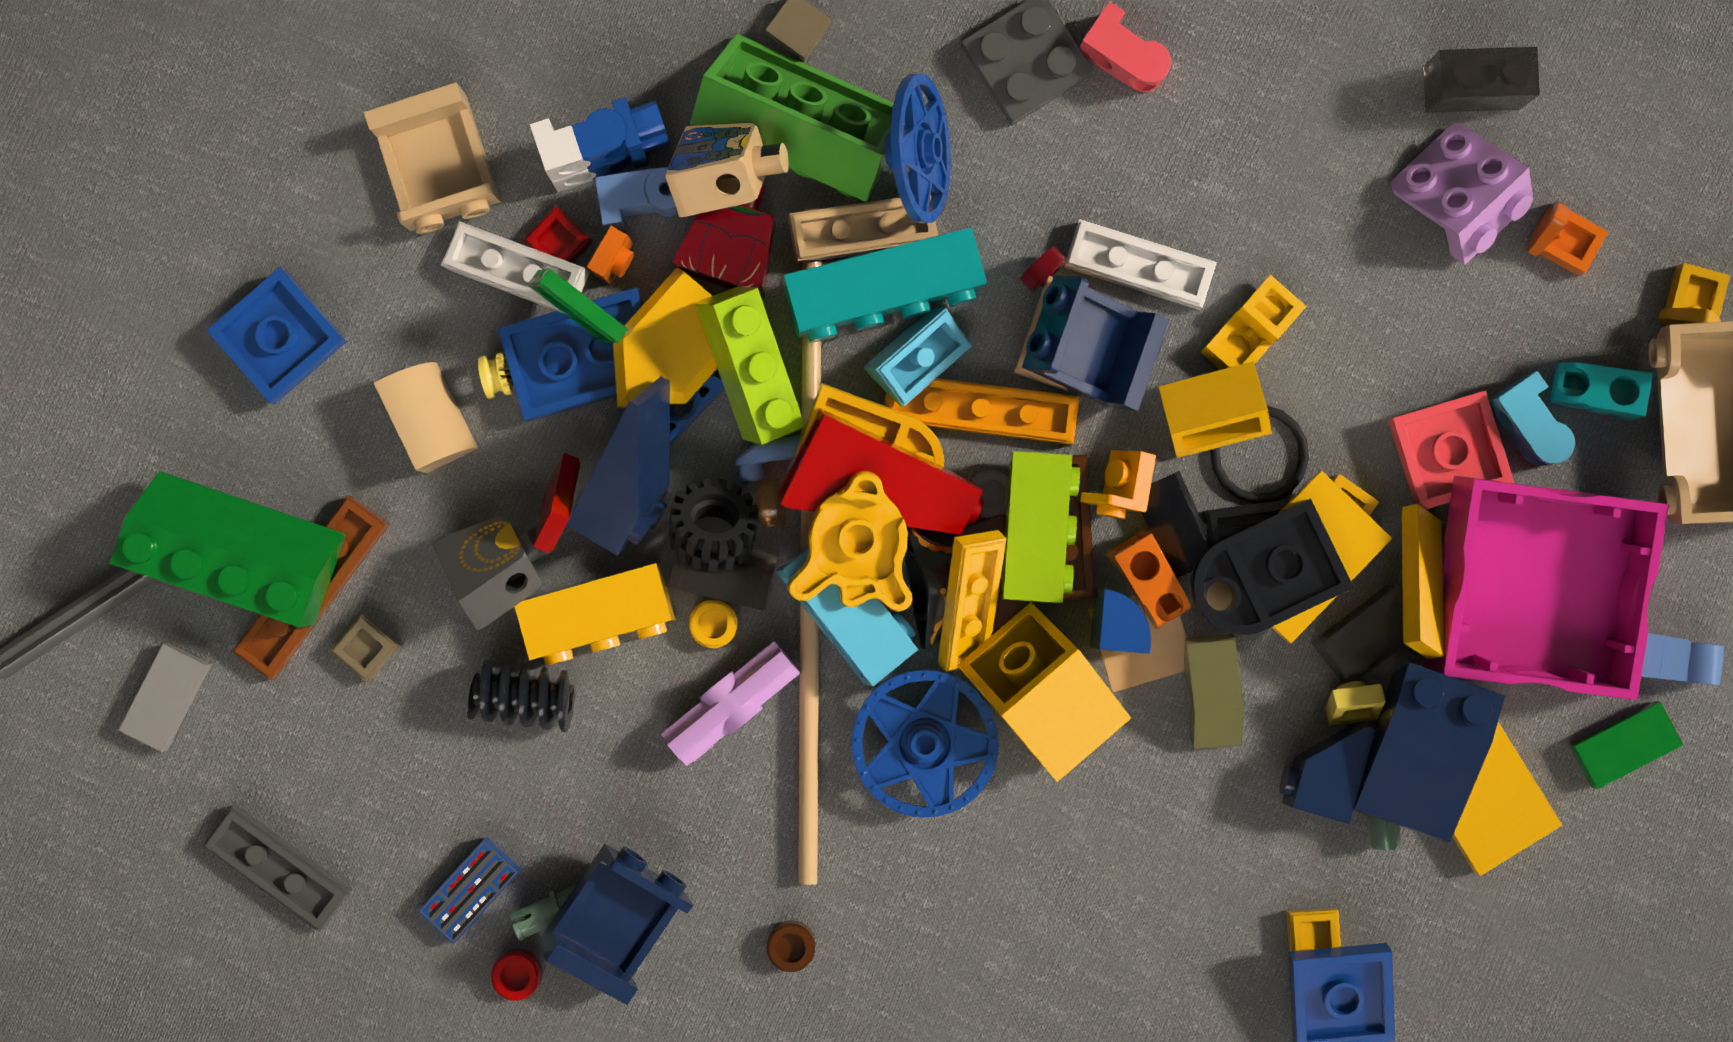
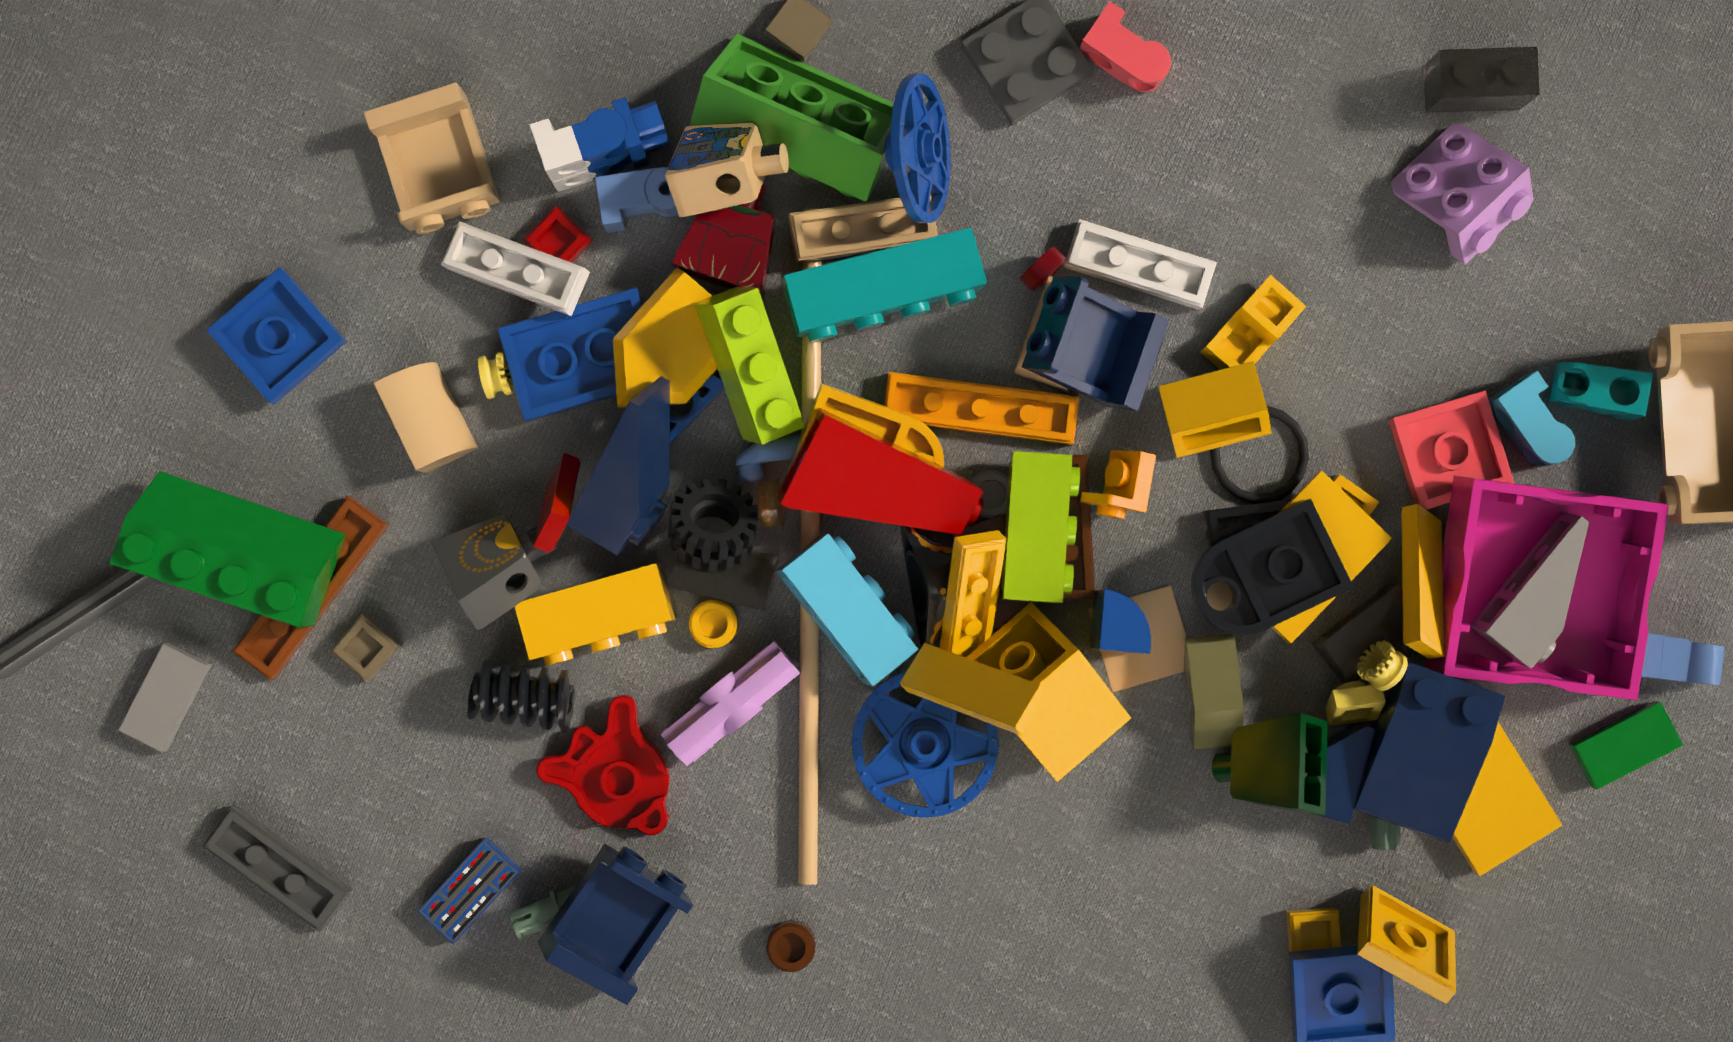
(516, 974): red tile -> none
(577, 306): green tile -> none
(612, 256): orange plate -> none
(614, 775): none -> red tile
(856, 544): yellow tile -> none
(918, 355): medium azure slope -> none
(973, 688): none -> yellow tile
(1149, 578): orange leg -> none
(1176, 524): black tile -> none
(1278, 764): none -> dark green torso
(1382, 666): none -> light yellow bush
(1407, 943): none -> yellow tile
(1535, 599): none -> light grey slope
(1566, 239): orange tile -> none
(1694, 296): yellow tile -> none

